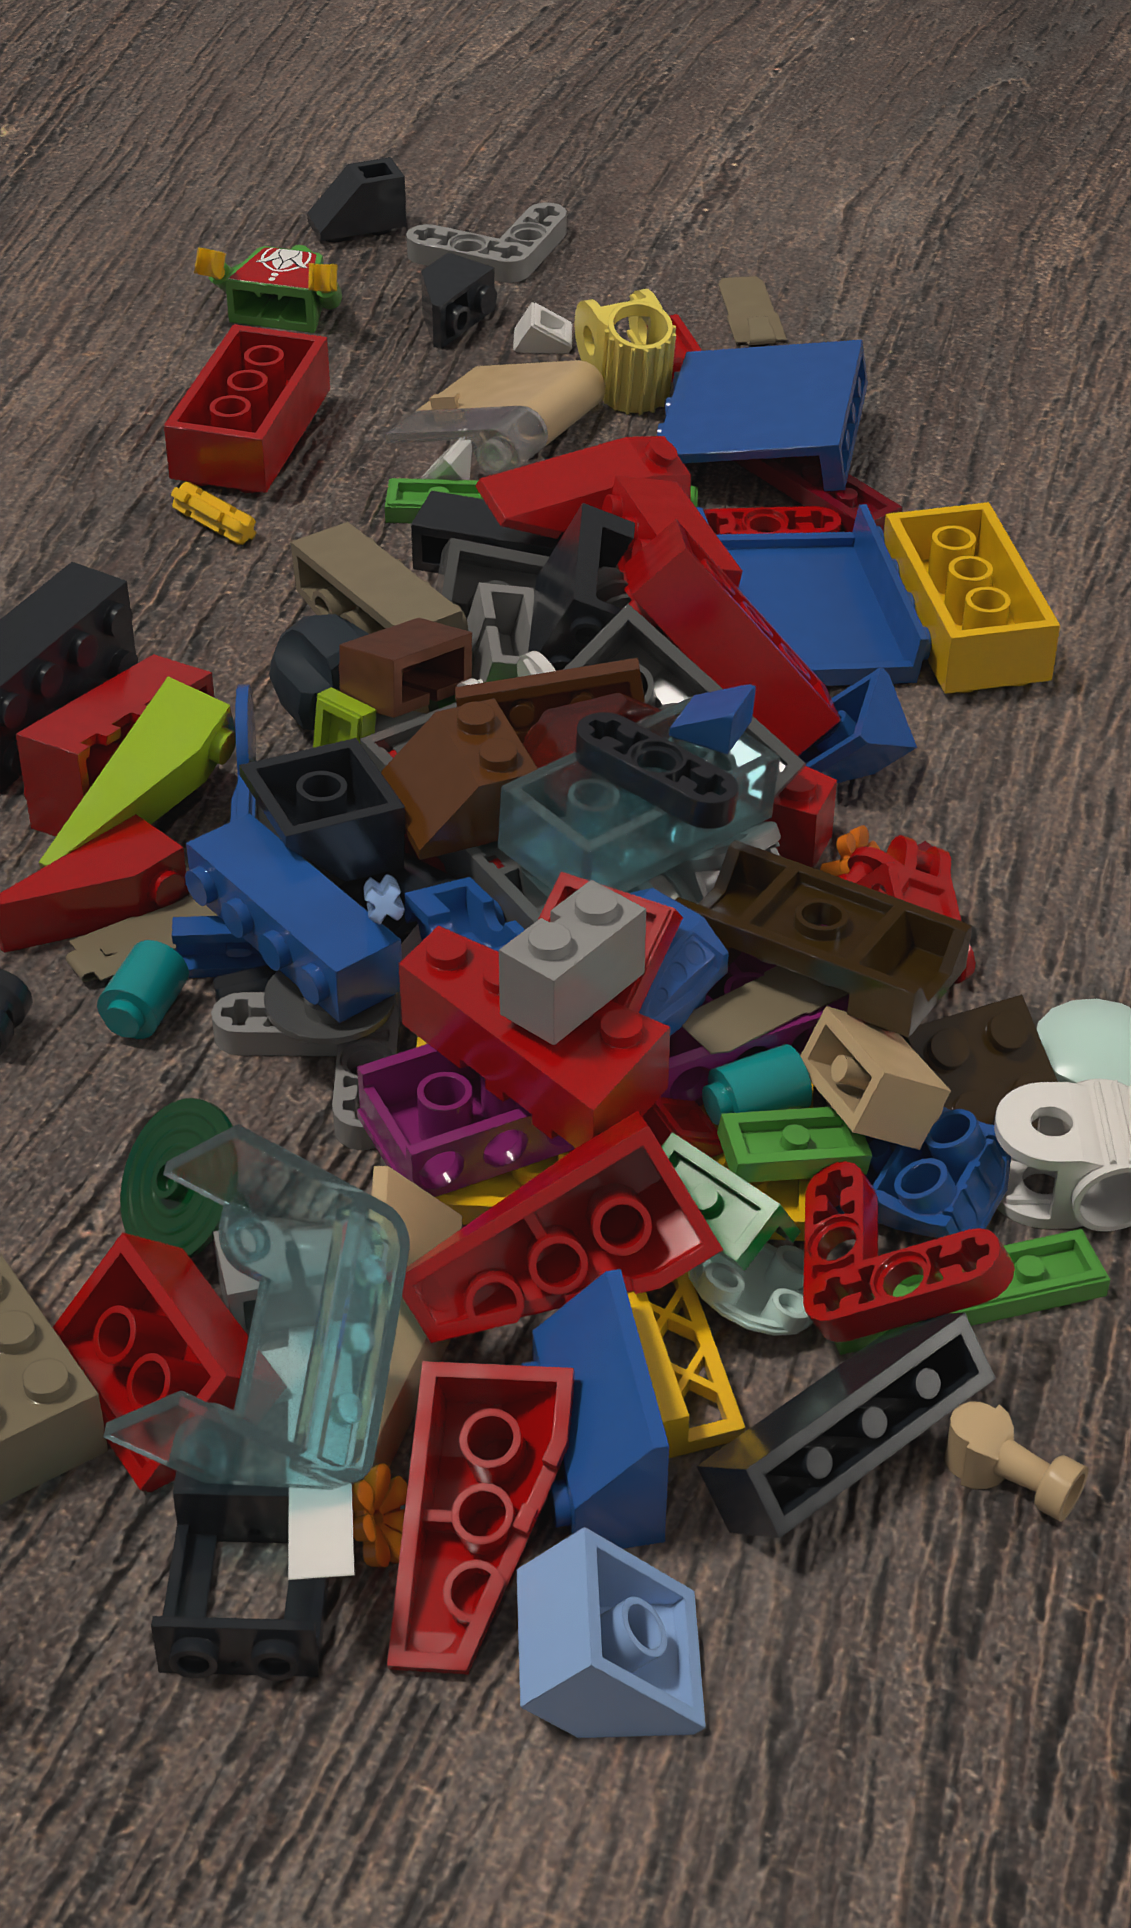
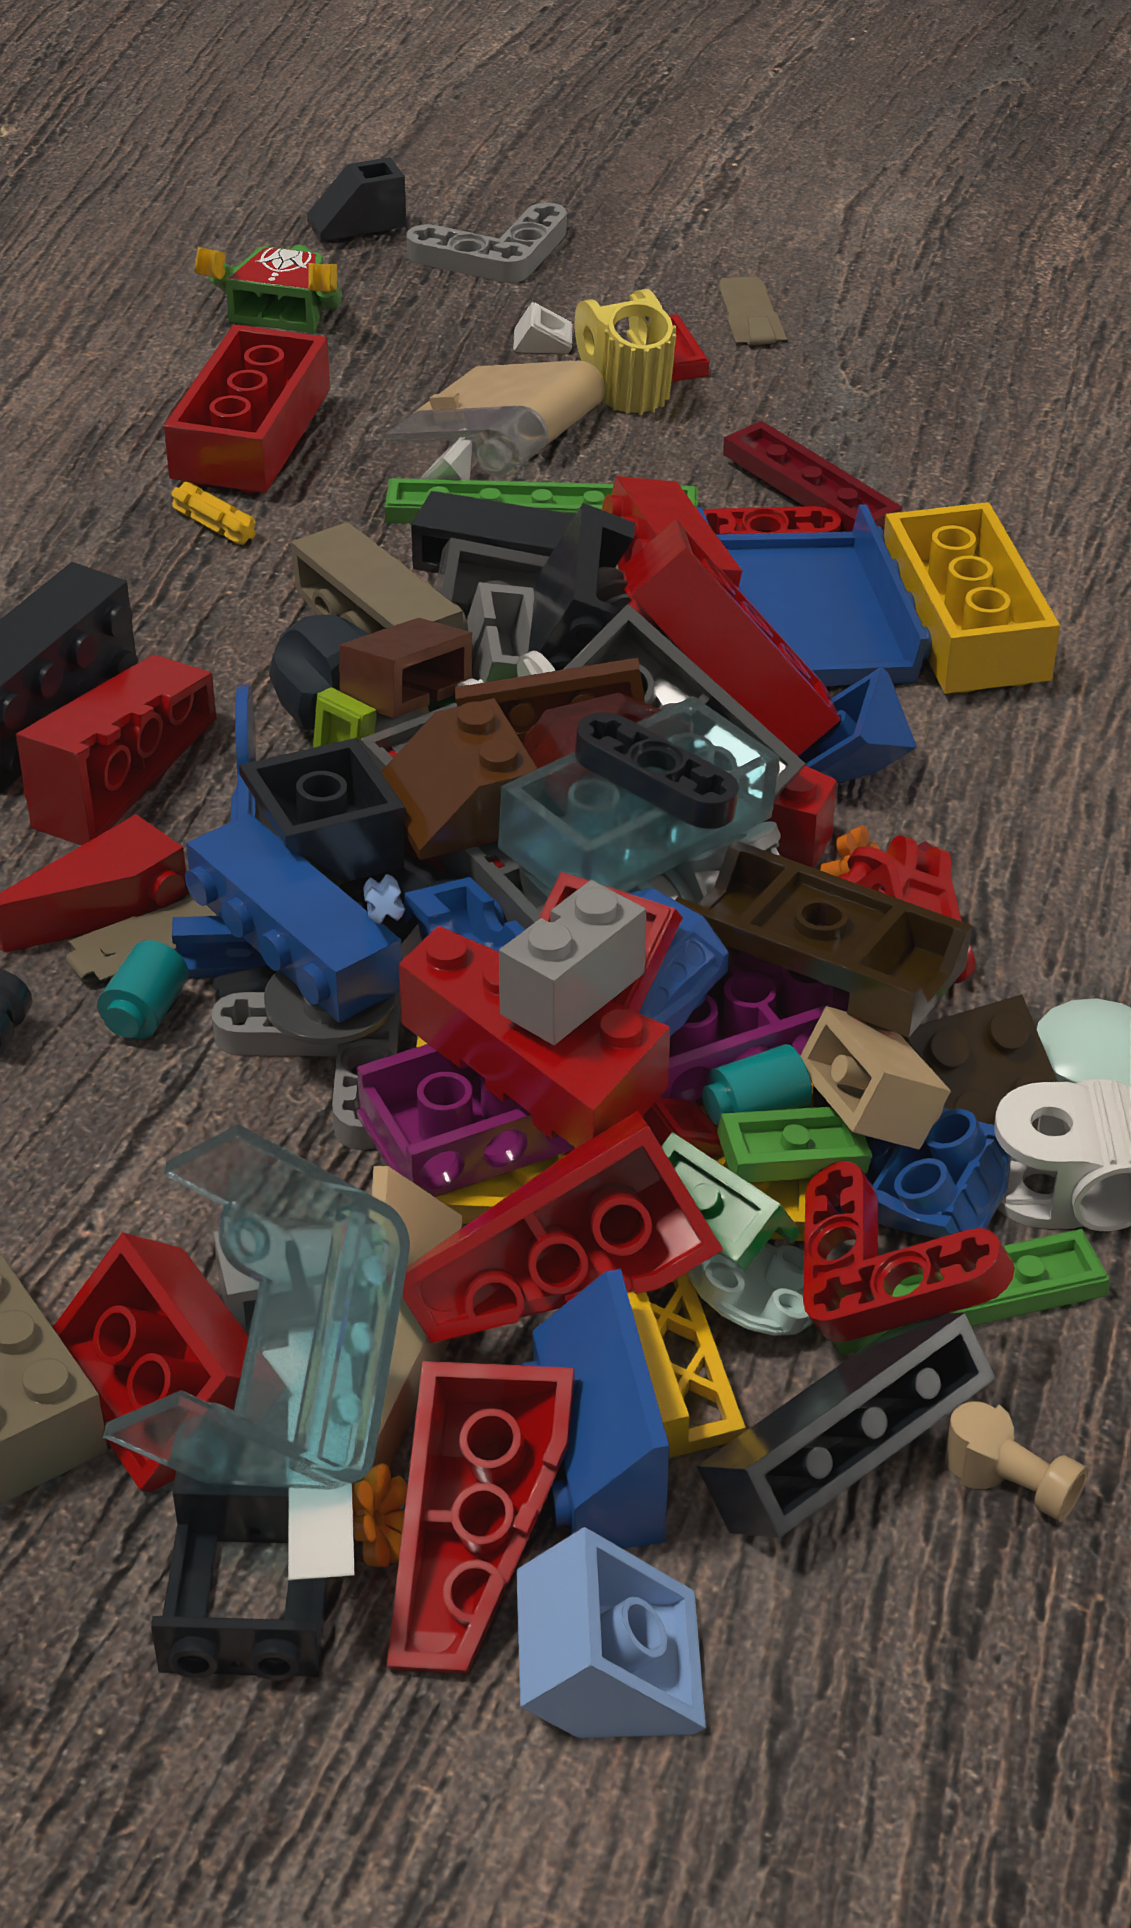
(154, 767): lime wedge -> none
(156, 1204): dark green shield -> none
(455, 296): black slope -> none
(549, 493): red wedge -> none
(716, 718): blue slope -> none
(757, 1009): dark tan piece -> none
(770, 405): blue panel -> none

